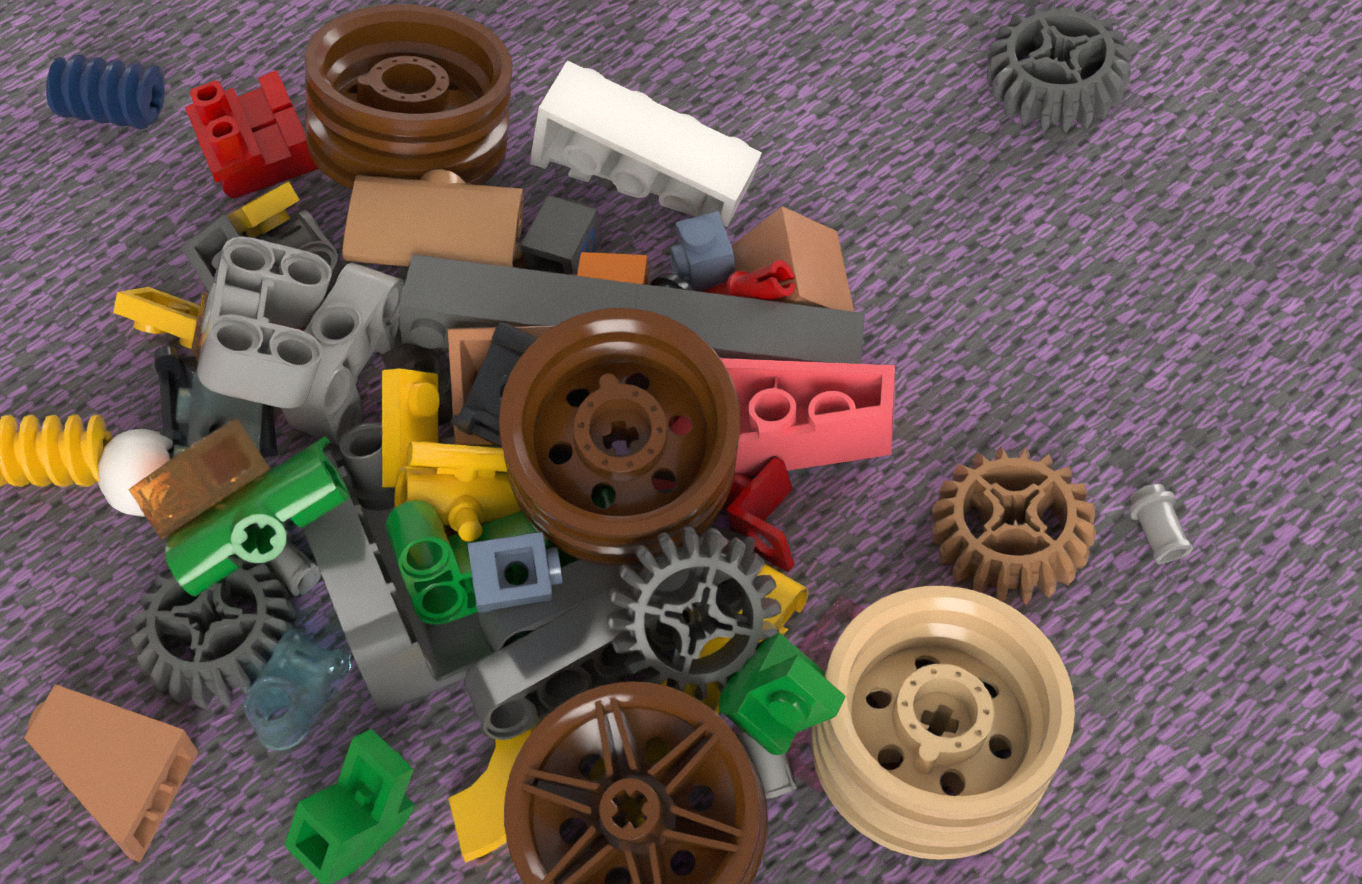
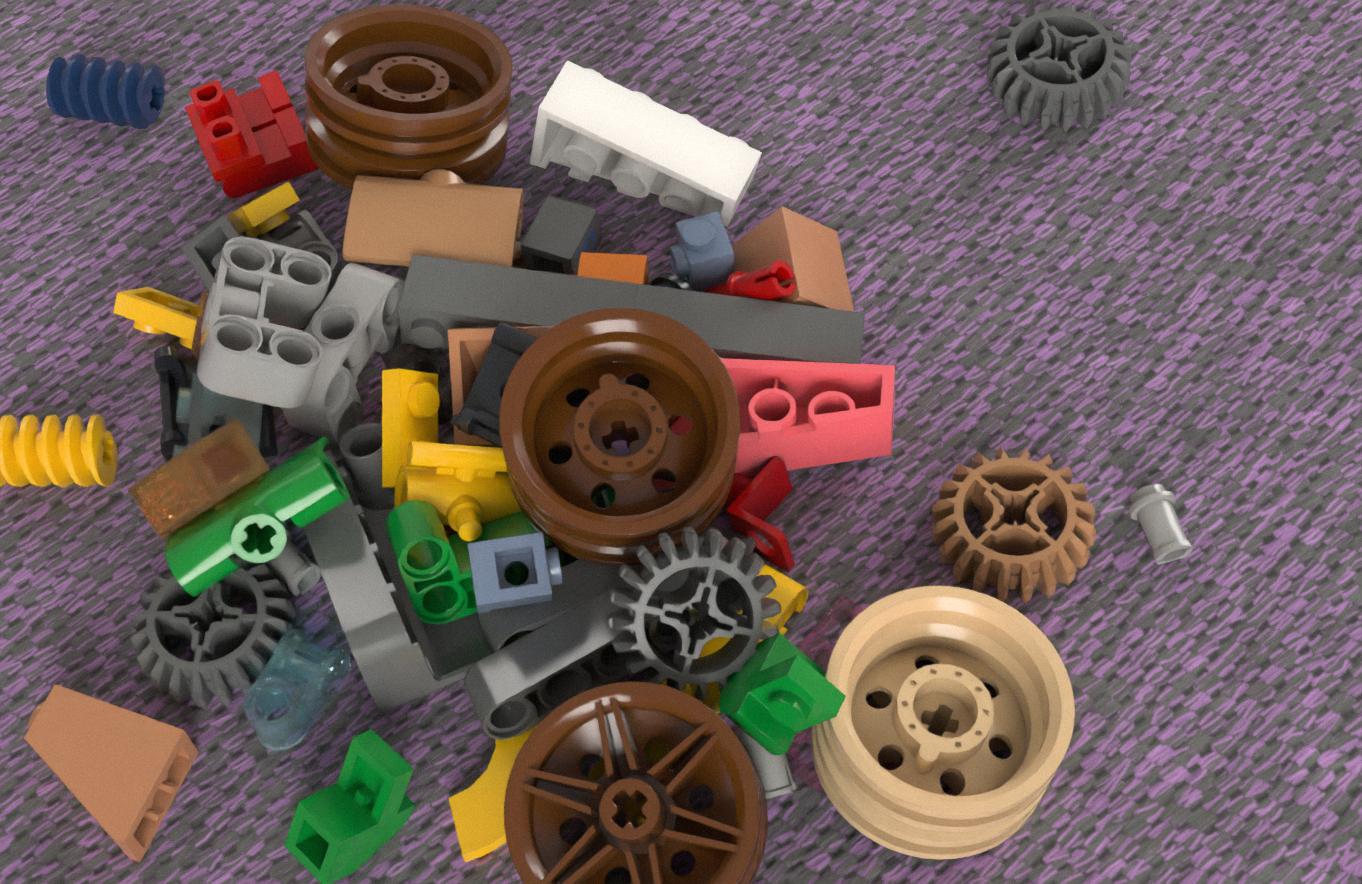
(126, 462): white hair -> none

